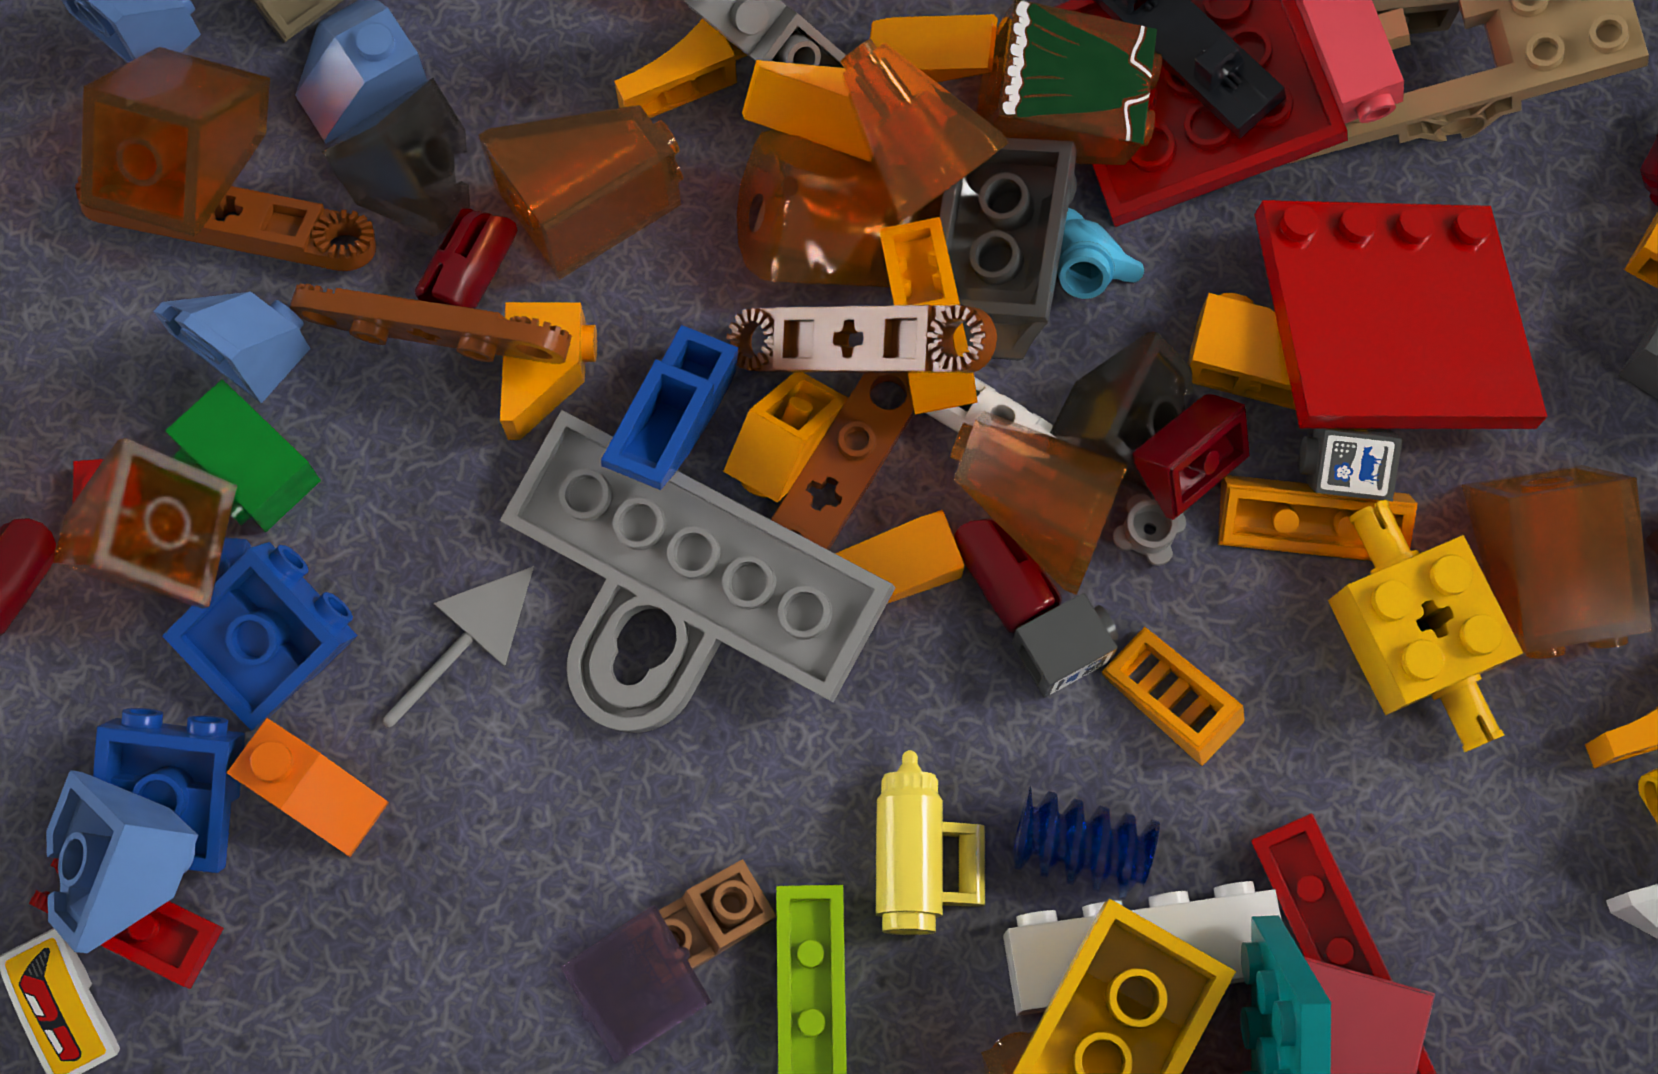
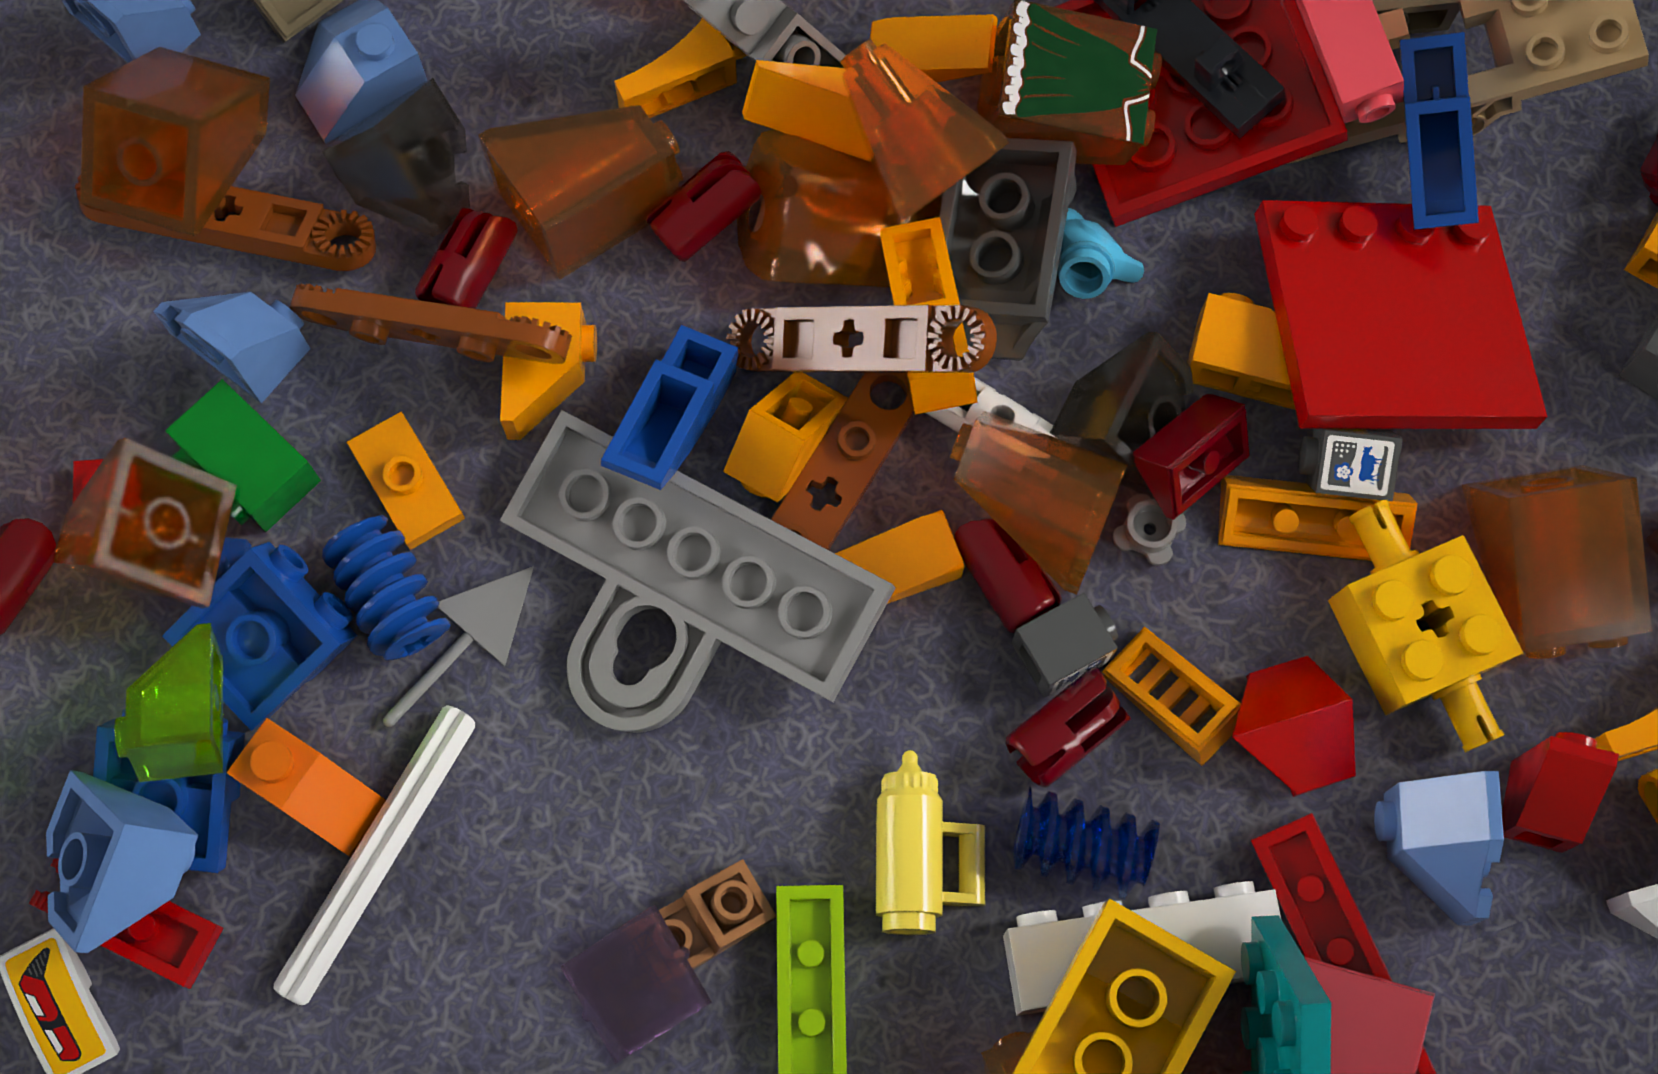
(176, 712): none -> clear neon green slope
(374, 856): none -> white axle
(381, 591): none -> blue piece
(405, 480): none -> light orange plate
(704, 205): none -> dark red arm
(1067, 728): none -> dark red arm
(1298, 725): none -> red slope
(1439, 131): none -> blue slope
(1445, 838): none -> medium blue slope
(1556, 791): none -> red slope

